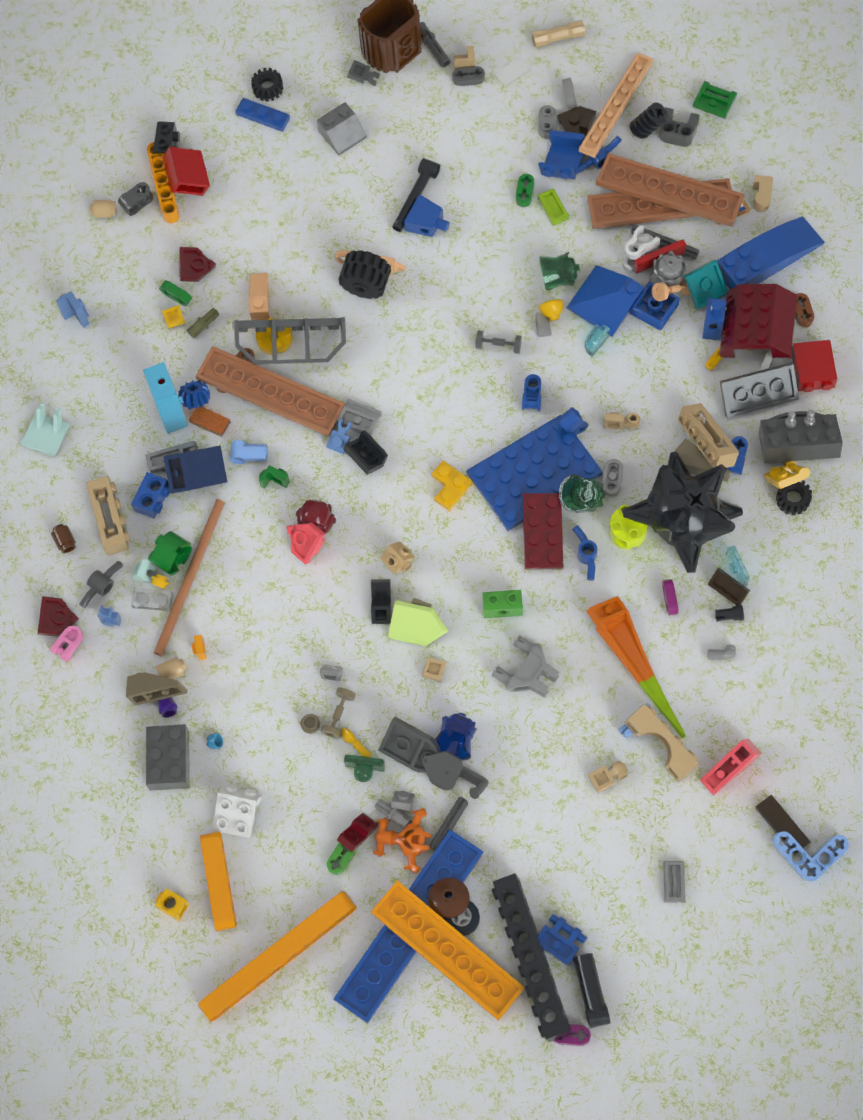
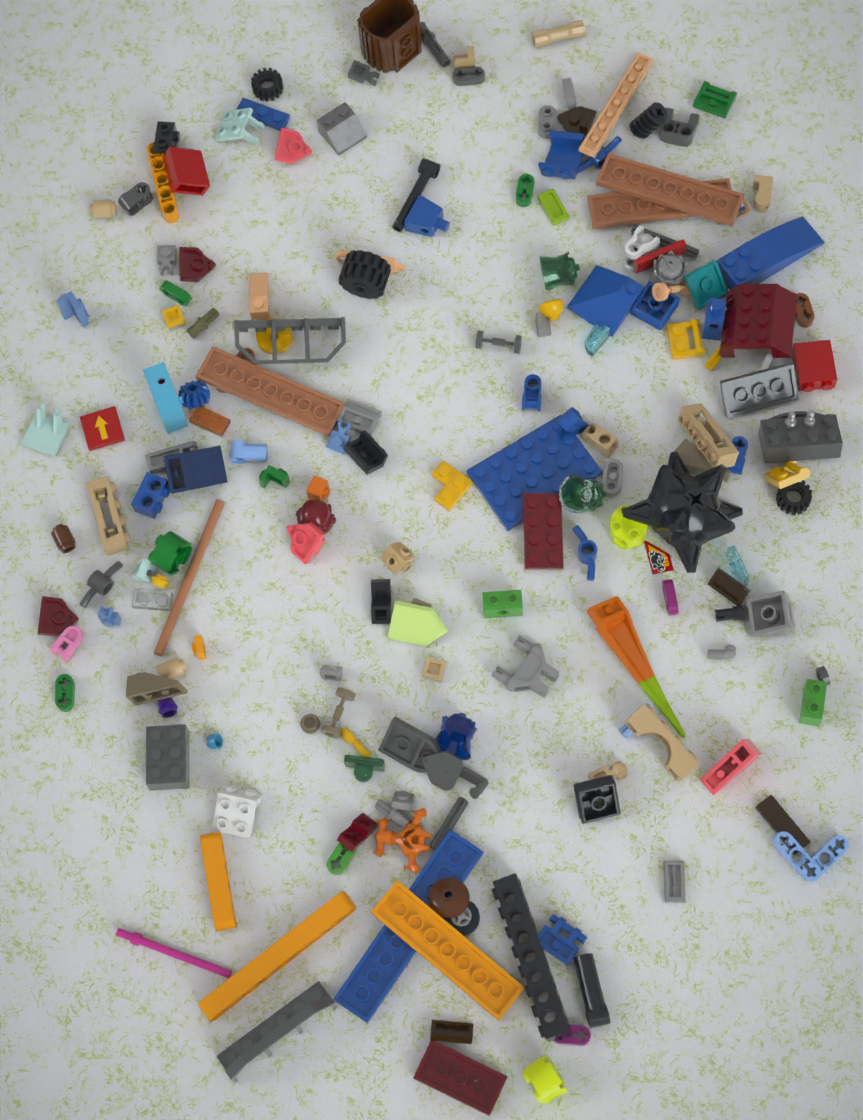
(60, 692): none -> green beam
(102, 428): none -> red tile
(138, 939): none -> dark pink bar
(165, 257): none -> light grey plate
(179, 908): yellow brick -> none
(233, 126): none -> light aqua plate
(274, 1028): none -> dark grey plate
(291, 147): none -> coral plate
(318, 489): none -> orange plate
(451, 1031): none -> dark brown plate
(460, 1077): none -> dark red plate
(545, 1079): none -> neon yellow brick
(600, 439): none -> tan leg
(602, 789): none -> black brick
(617, 421): tan plate -> none
(658, 559): none -> sticker
(679, 340): none -> yellow plate
(768, 614): none -> light grey slope
(813, 702): none -> bright green brick
(822, 674): none -> dark grey tile

